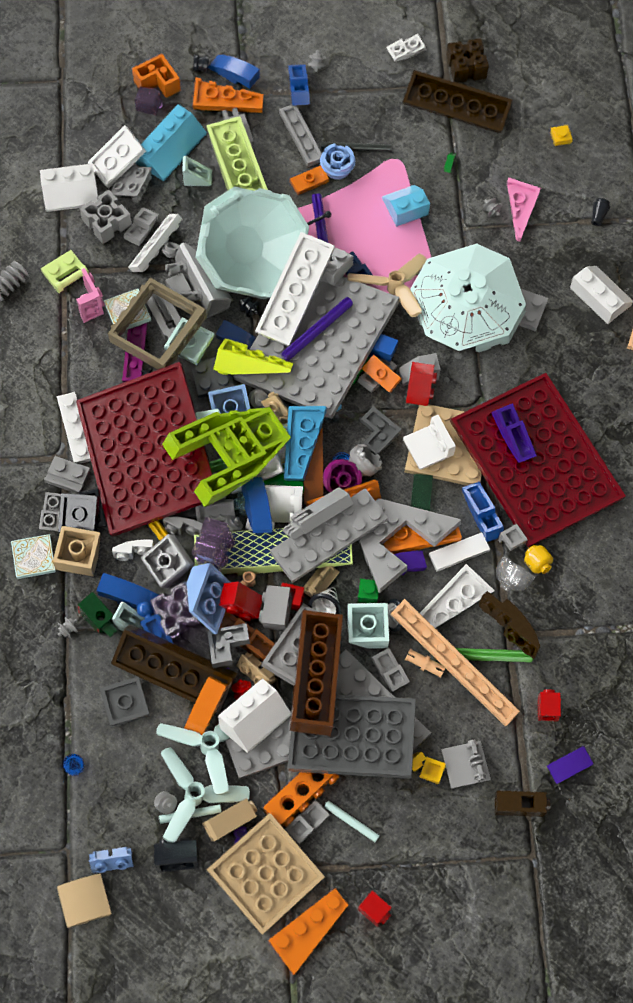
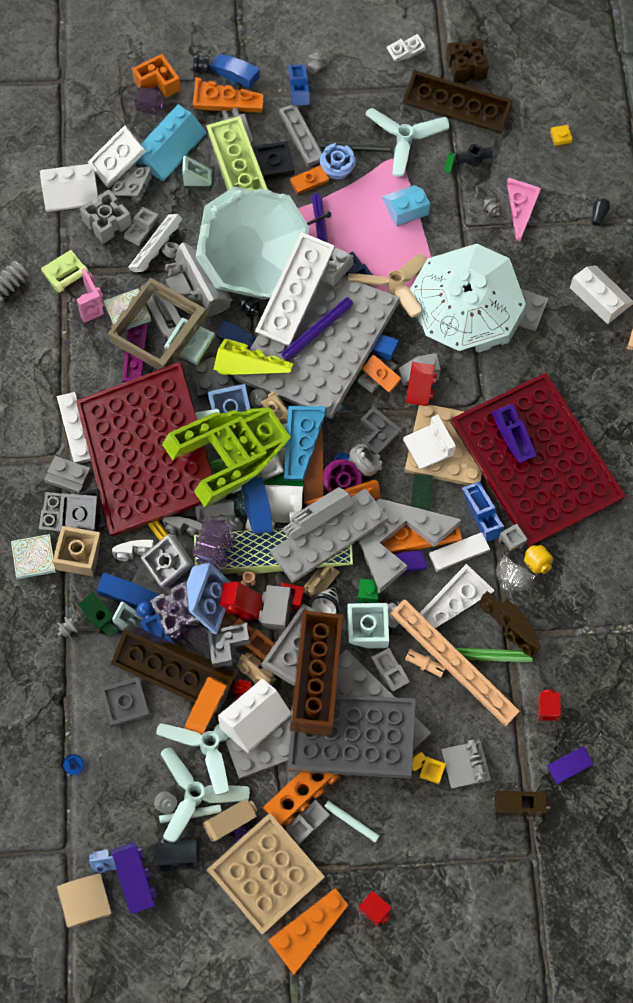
(133, 877): none -> dark purple brick
(274, 159): none -> black plate
(403, 142): none -> light aqua piece
(474, 155): none -> black axle

